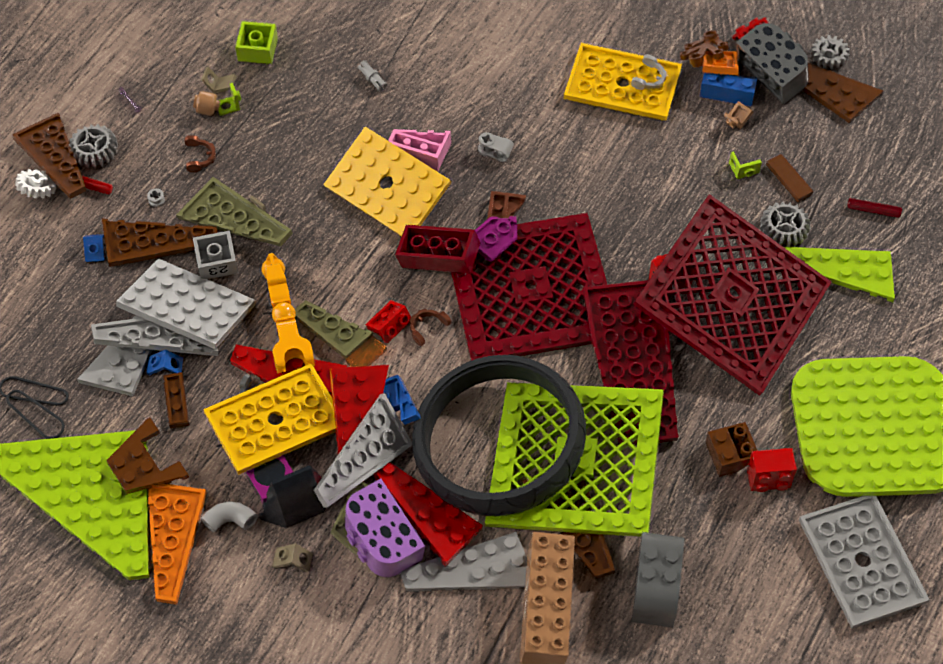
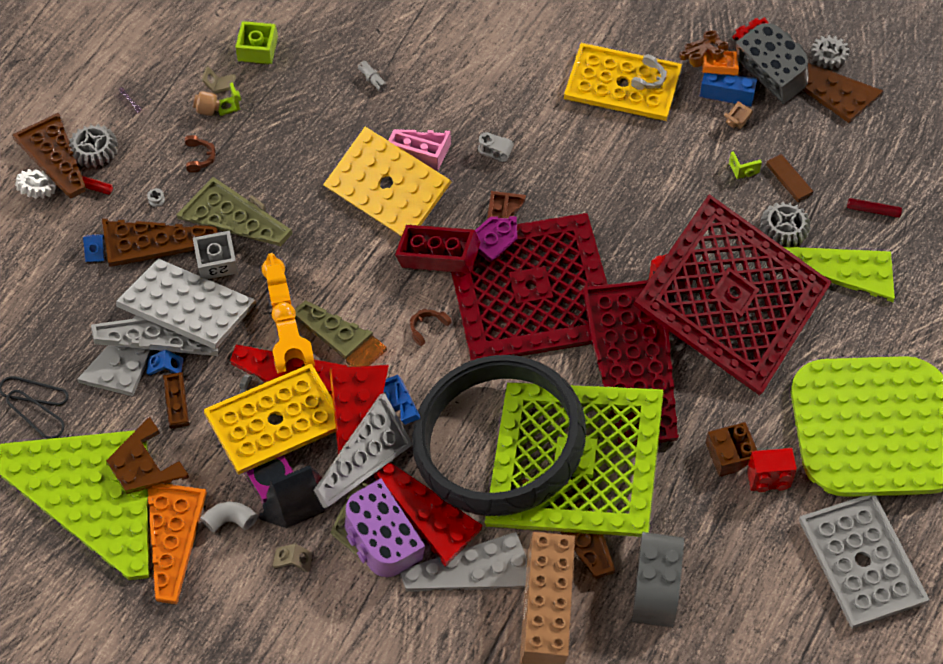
(389, 320): red bracket -> none

